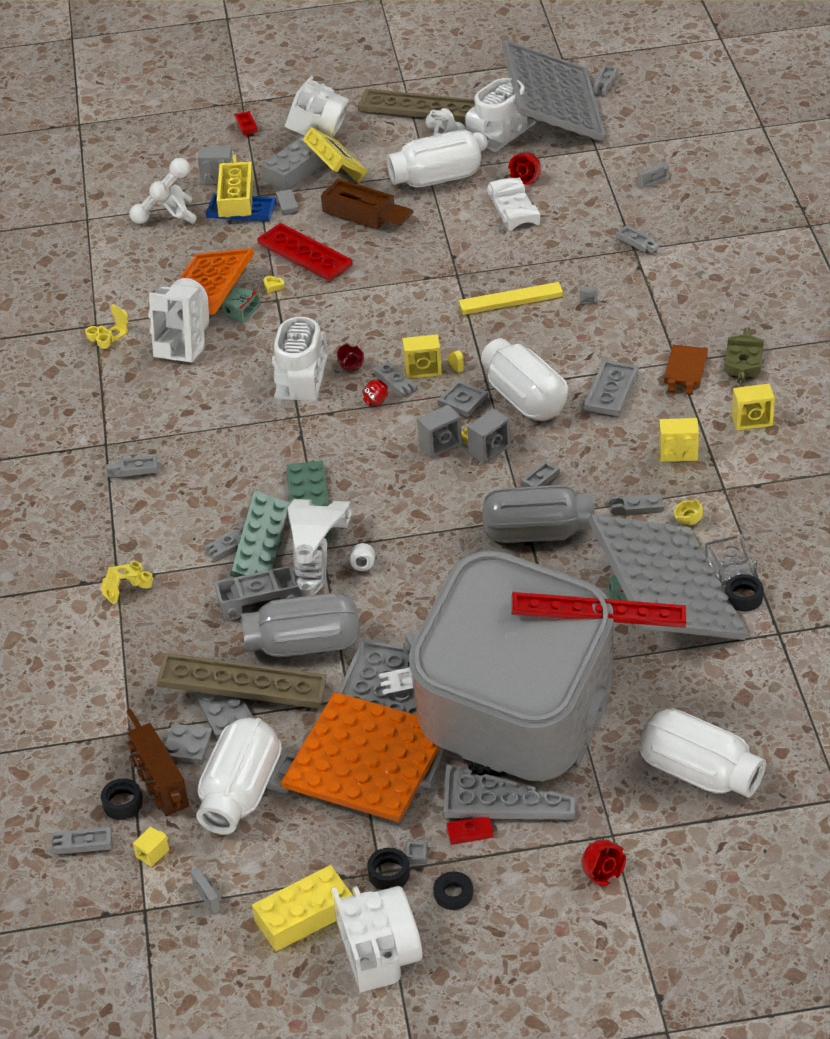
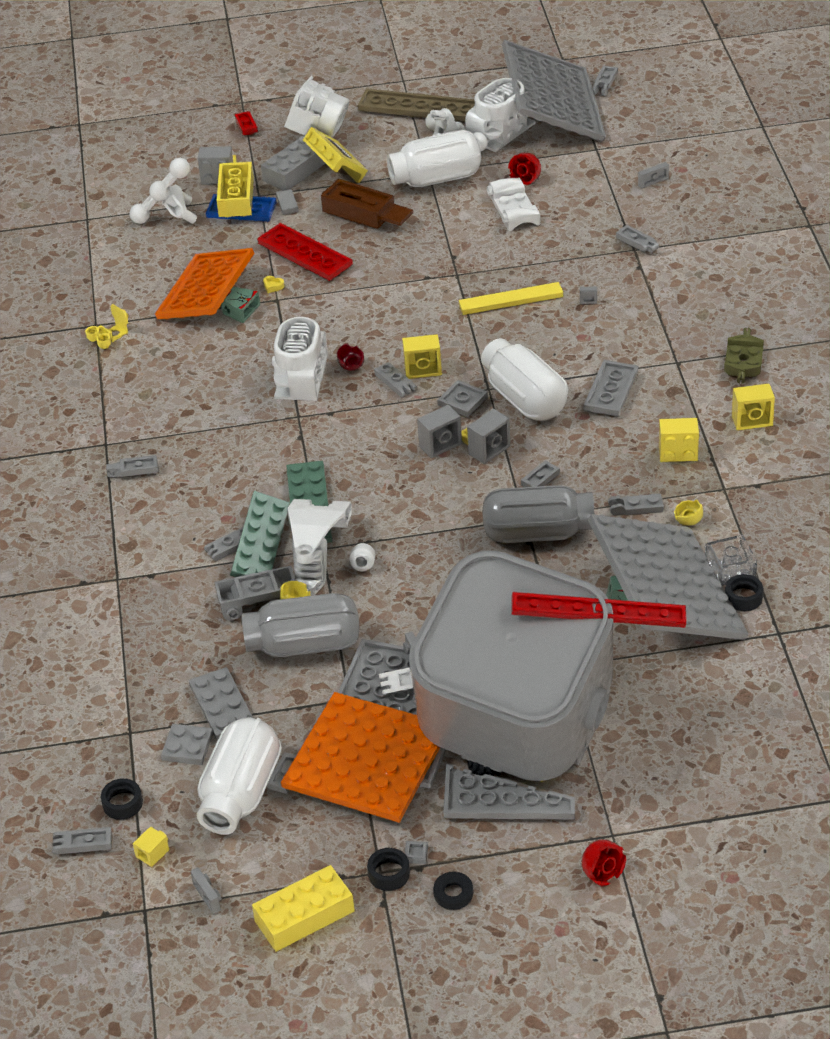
(132, 573): light yellow piece -> none
(156, 767): reddish brown piece -> none
(179, 320): white brick -> none
(242, 680): dark tan plate -> none
(293, 589): none -> light yellow hair
(375, 392): red head -> none
(377, 935): white brick -> none
(456, 361): light yellow tile -> none
(469, 830): red plate -> none
(685, 367): dark orange tile -> none
(700, 753): white piece -> none

